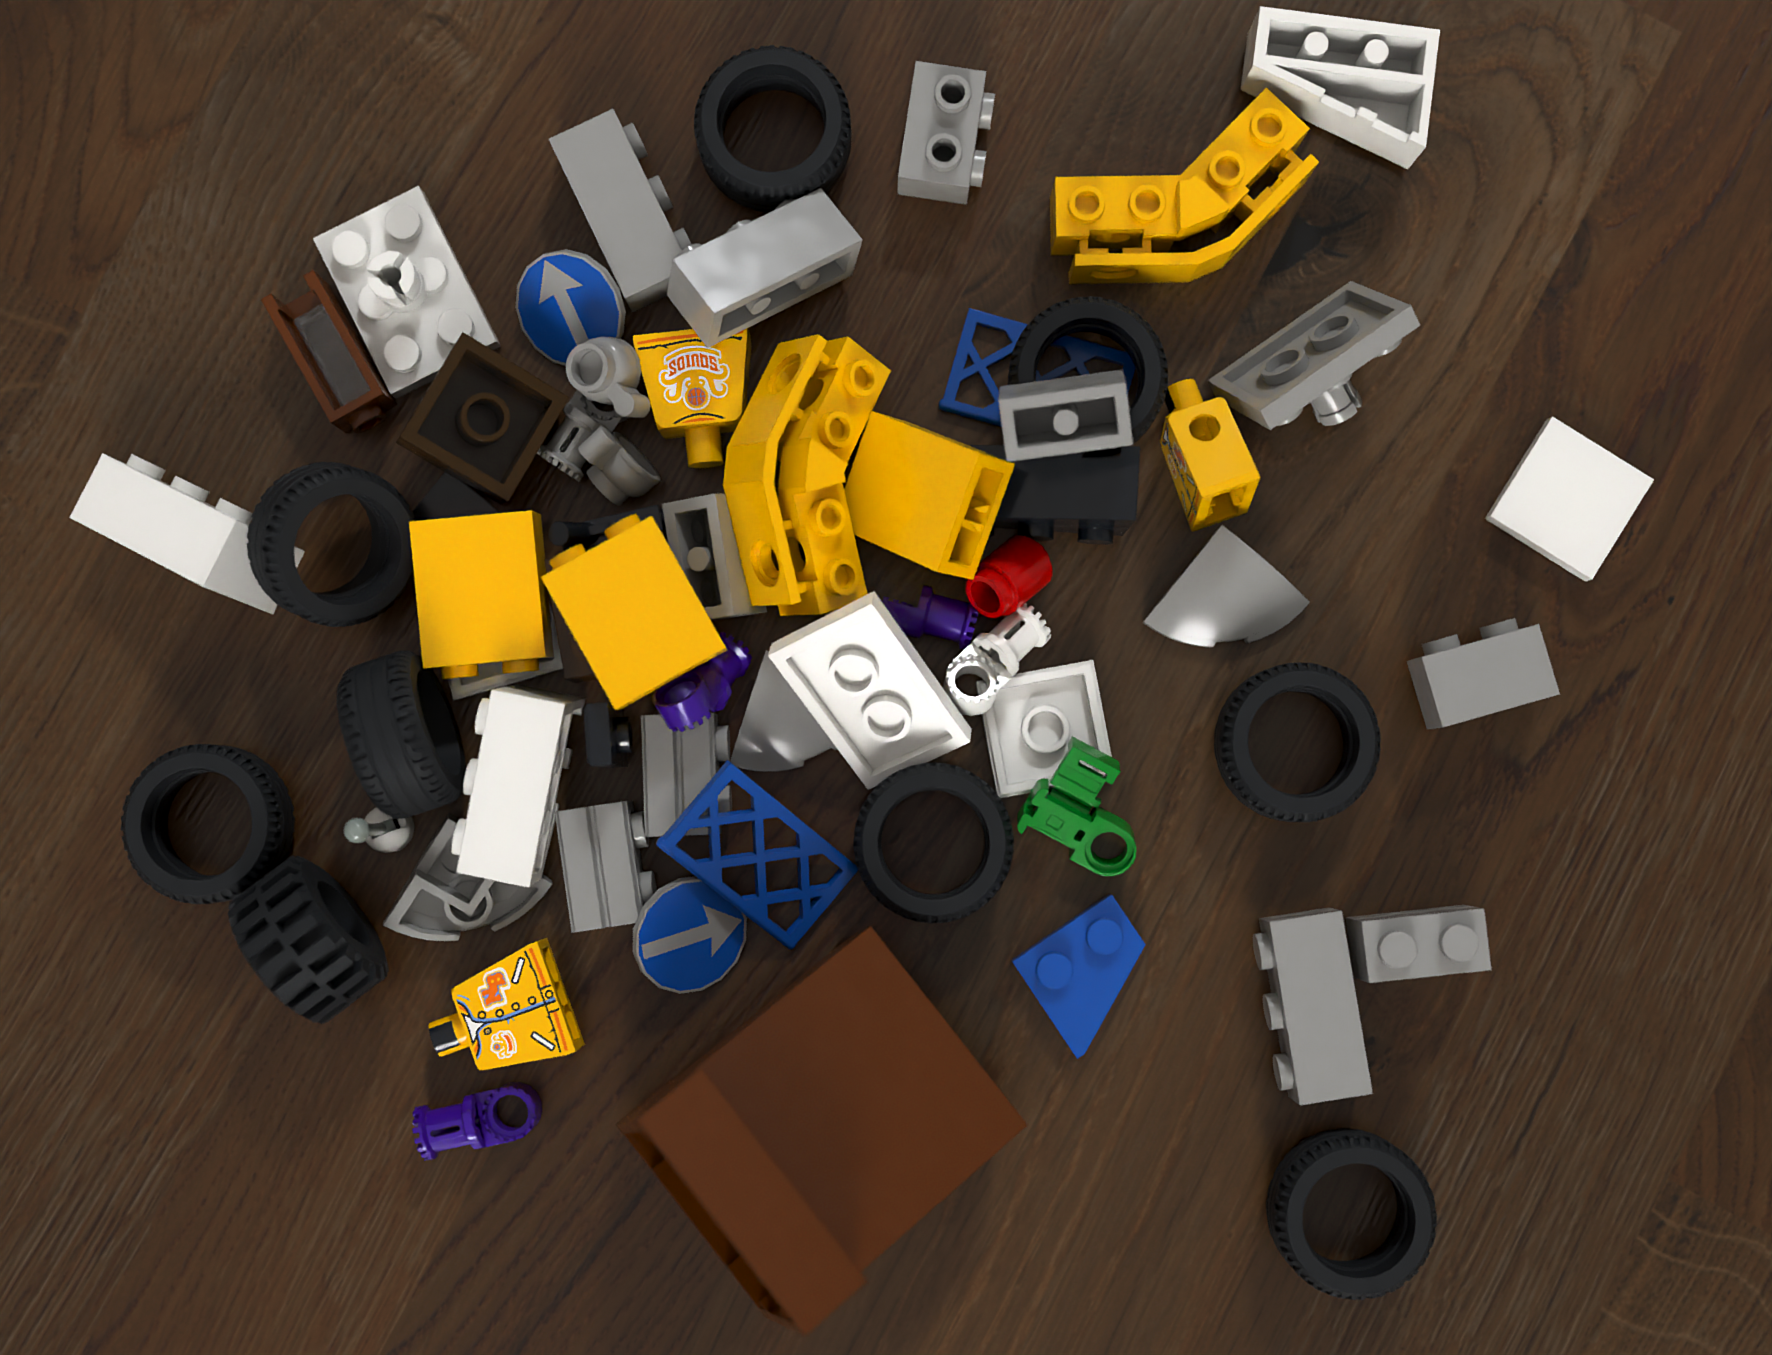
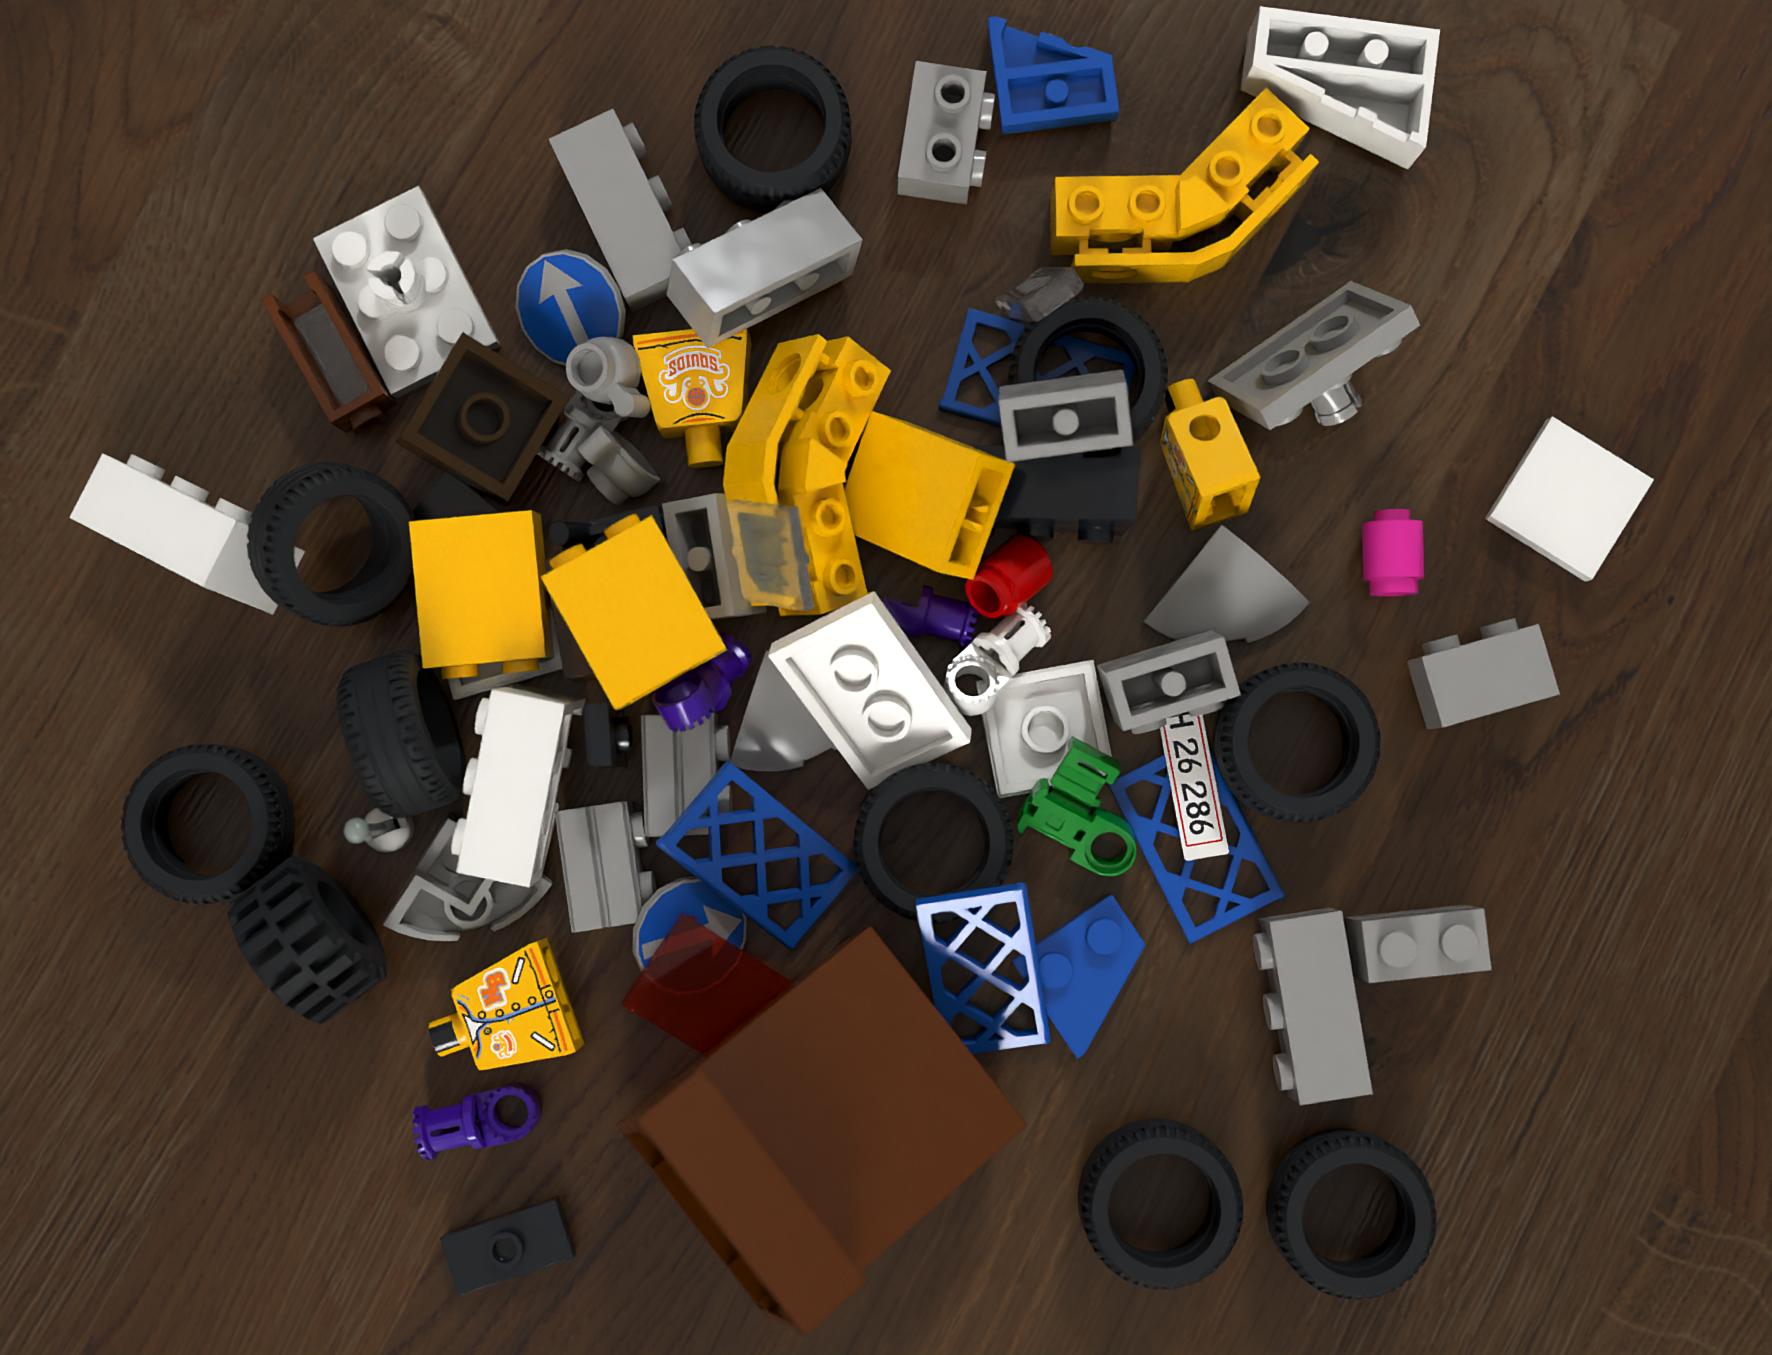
(508, 1246): none -> black plate
(701, 985): none -> clear red piece
(770, 554): none -> clear piece
(994, 1033): none -> blue window
(1040, 293): none -> clear tile
(1047, 81): none -> blue wing
(1169, 681): none -> light grey brick
(1174, 885): none -> blue window
(1193, 787): none -> white sticker
(1196, 1256): none -> black tyre
(1393, 553): none -> dark pink brick

